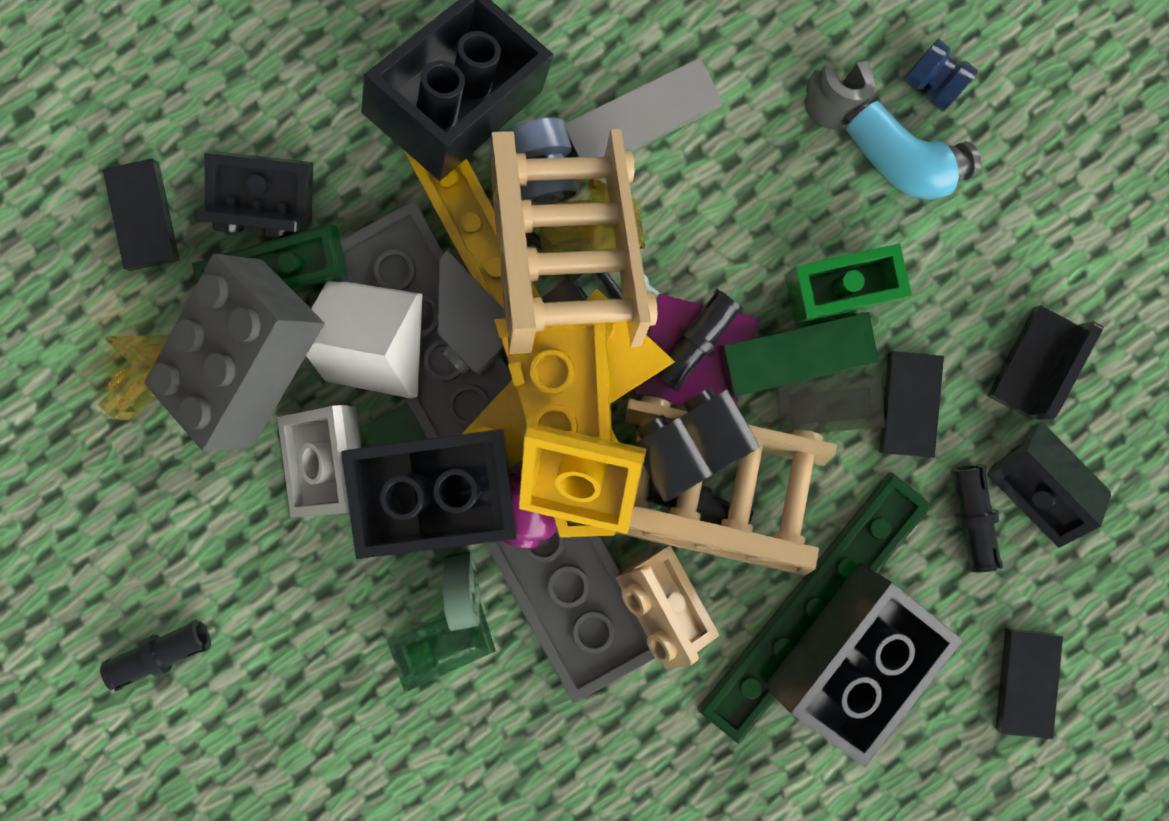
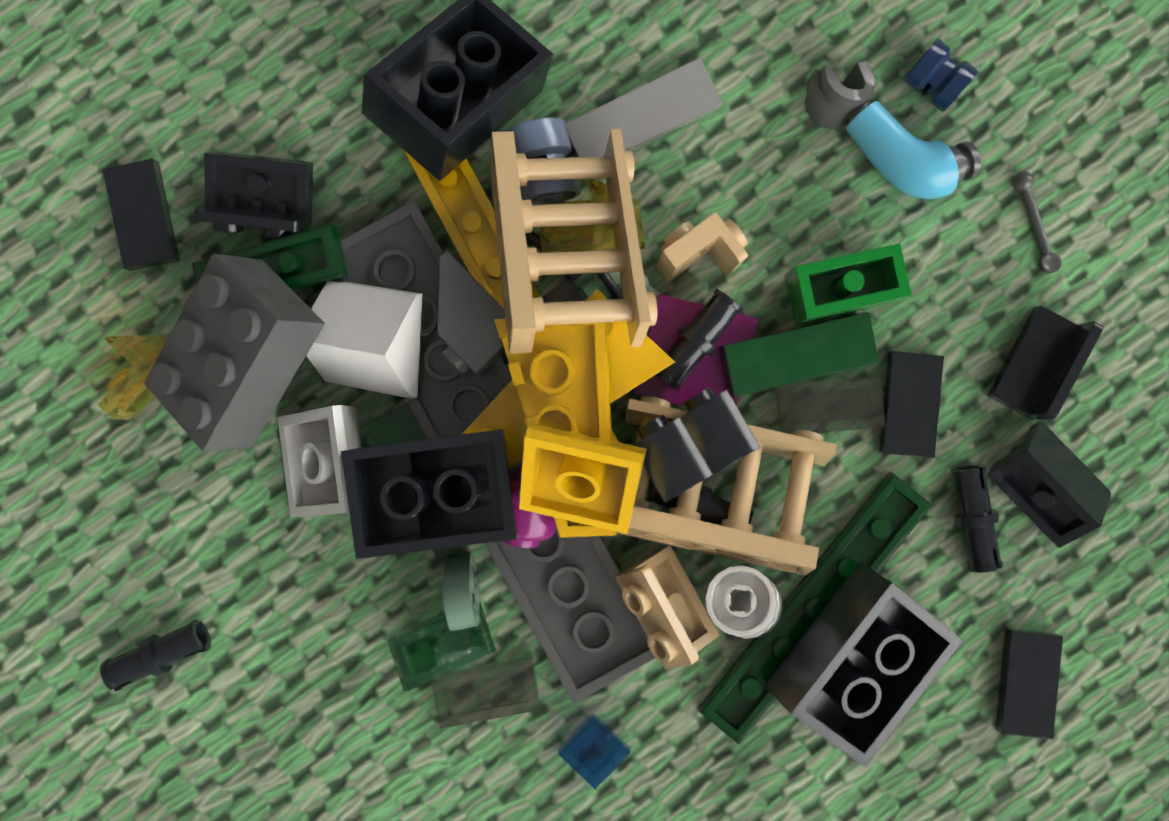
(486, 692): none -> clear smoke tile
(594, 751): none -> tile
(690, 243): none -> tan bracket
(743, 602): none -> white wheel
(1049, 261): none -> dark grey hinge

